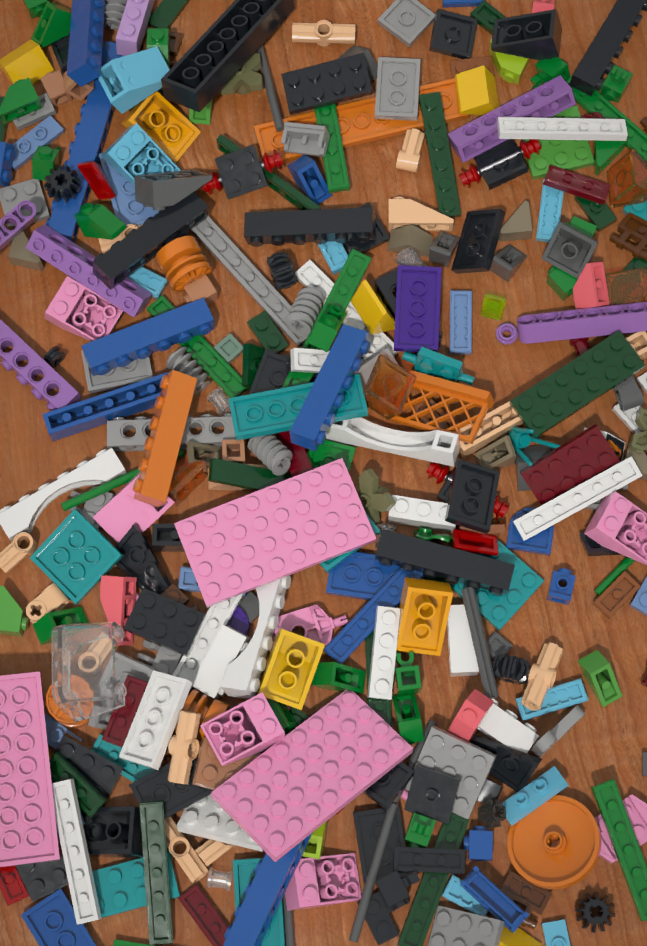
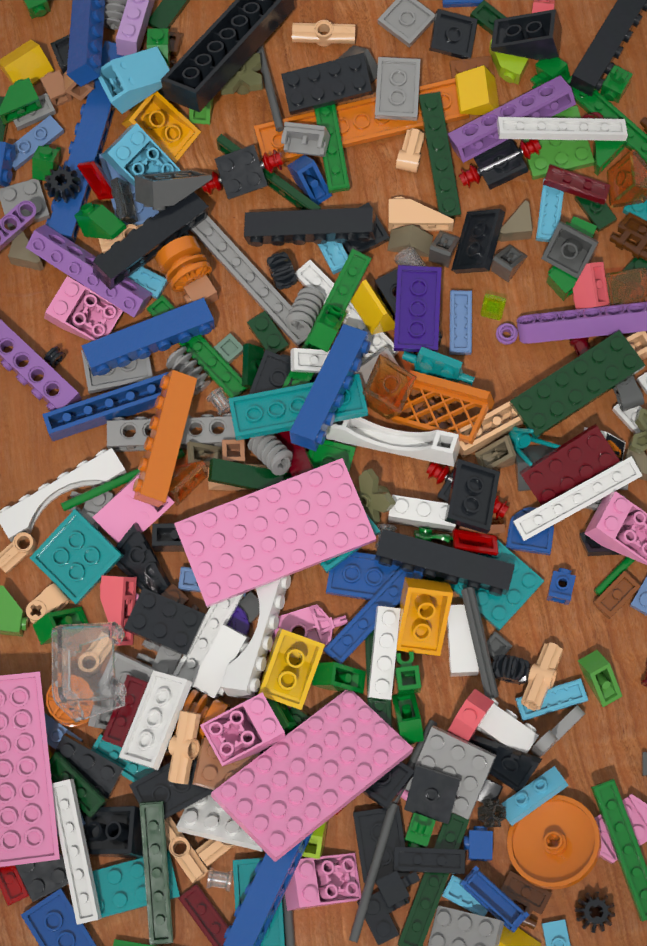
(52, 25): green slope -> none
(124, 201): none -> clear smoke plate

